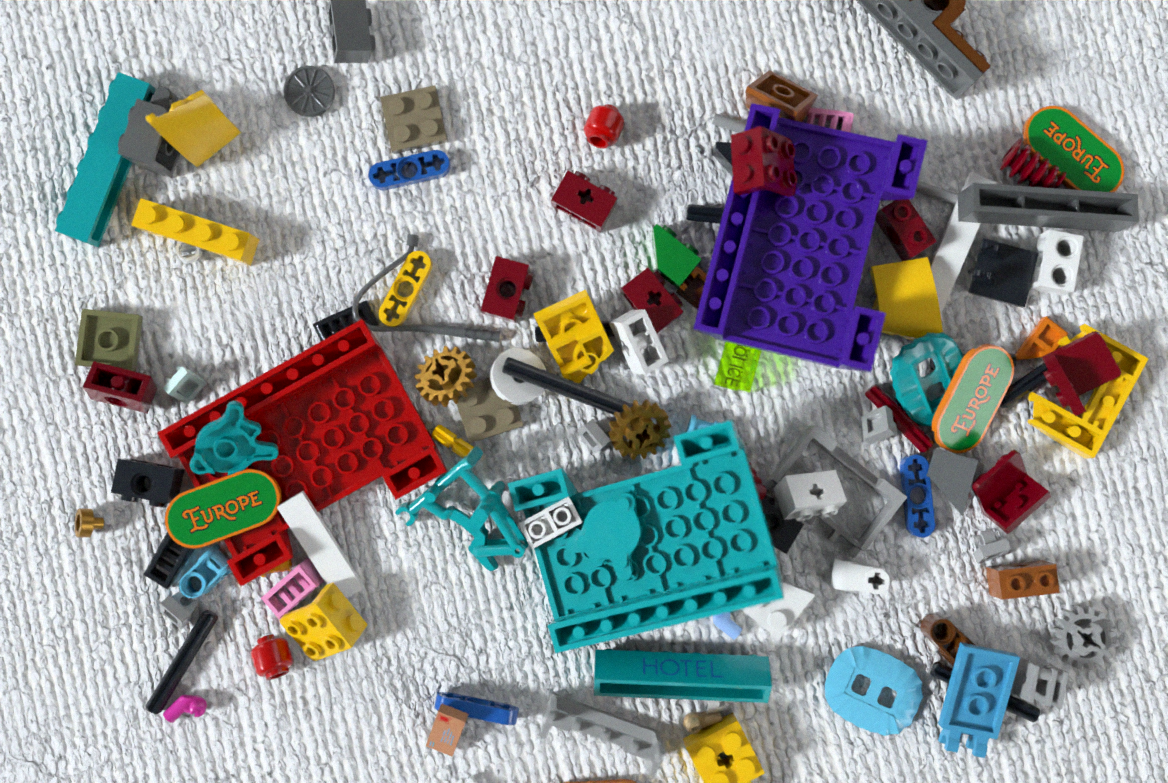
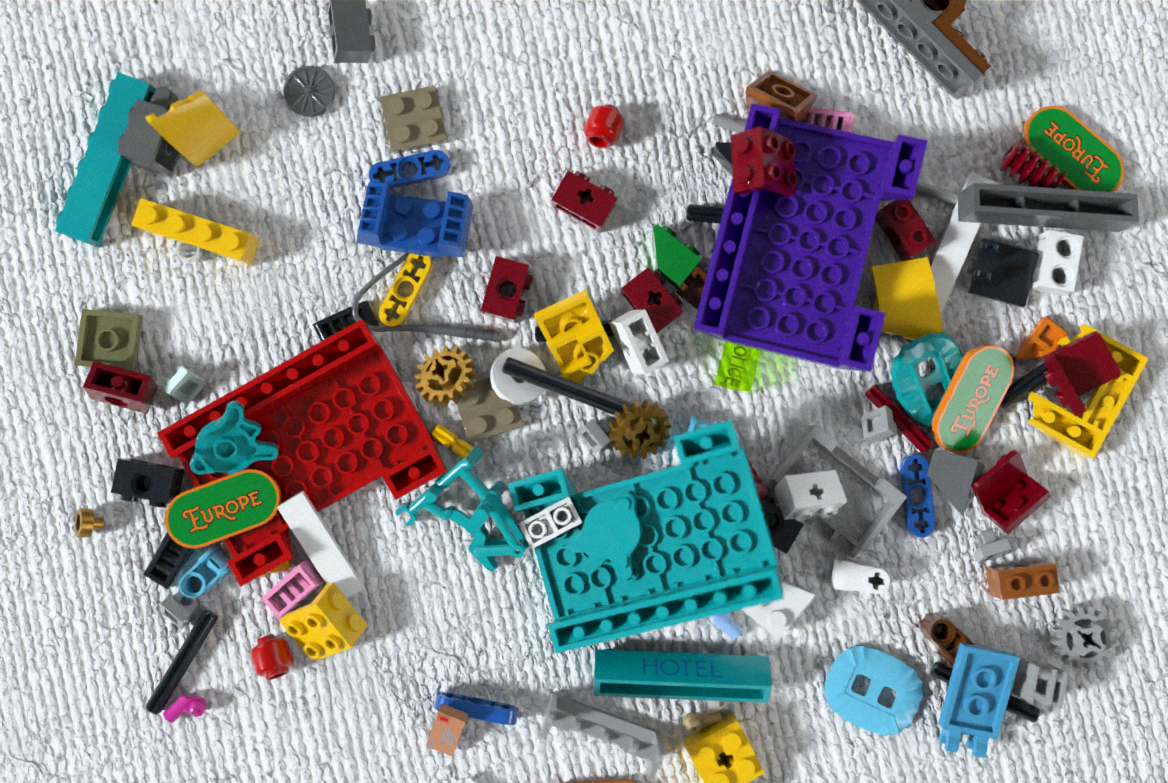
(415, 223): none -> blue plate

